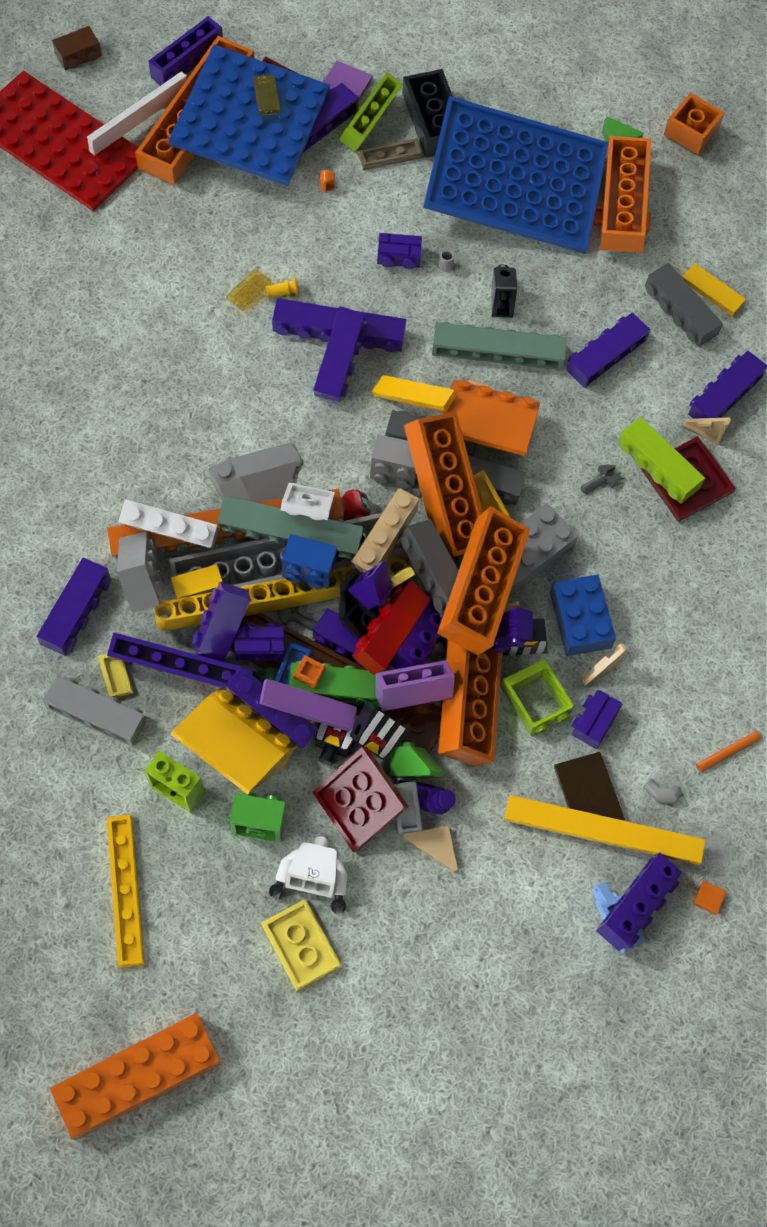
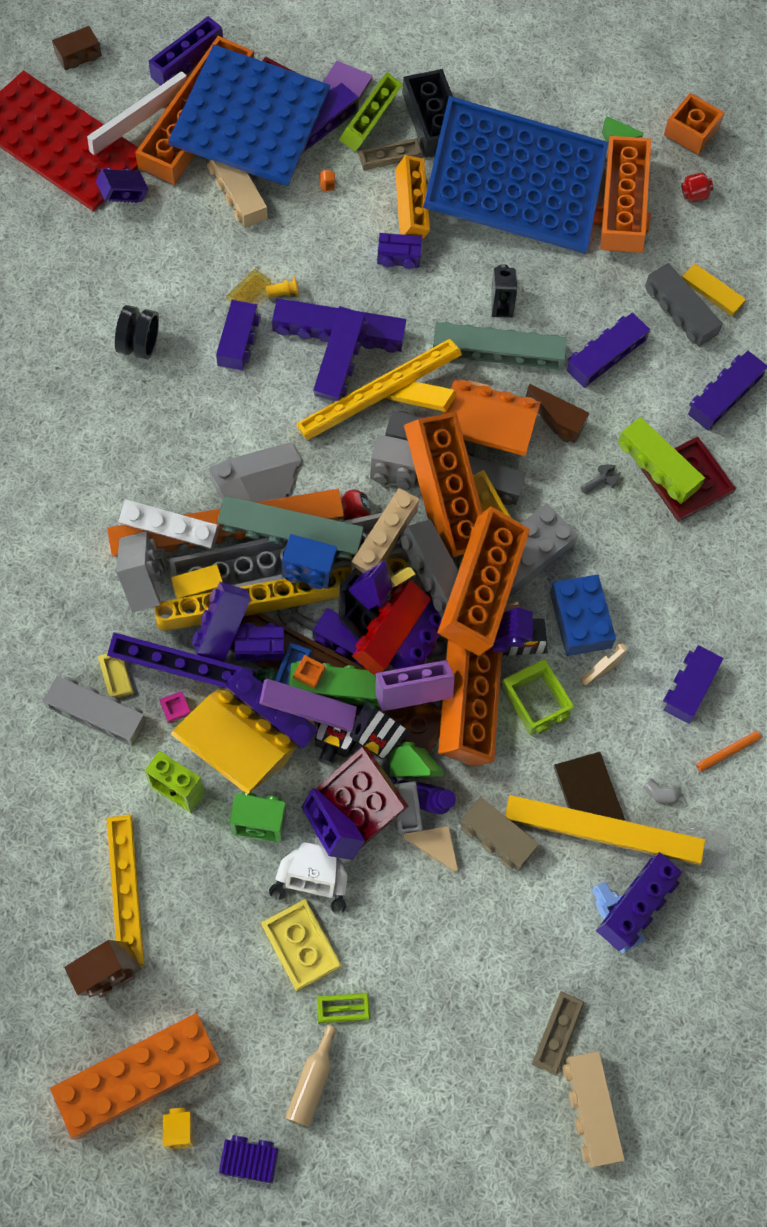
(74, 606): dark purple brick -> none
(103, 968): none -> reddish brown brick
(121, 185): none -> dark purple brick
(136, 332): none -> black wheel
(175, 707): none -> dark pink plate
(178, 1129): none -> yellow slope
(238, 335): none -> dark purple brick
(239, 193): none -> tan brick
(249, 1160): none -> dark purple brick
(266, 95): clear yellow tile -> none
(307, 501): white plate -> none
(311, 1082): none -> tan piece
(333, 828): none -> dark purple slope
(344, 1018): none -> lime tile
(378, 389): none -> yellow tile
(411, 195): none -> light orange brick
(446, 260): light grey hinge -> none
(498, 834): none -> dark tan brick
(558, 1033): none -> dark tan tile
(561, 416): none -> reddish brown slope
(594, 1110): none -> tan brick
(596, 719): dark purple brick -> none
(692, 683): none -> dark purple brick
(697, 187): none -> red head
(709, 428): tan tile -> none
(709, 897): orange tile -> none

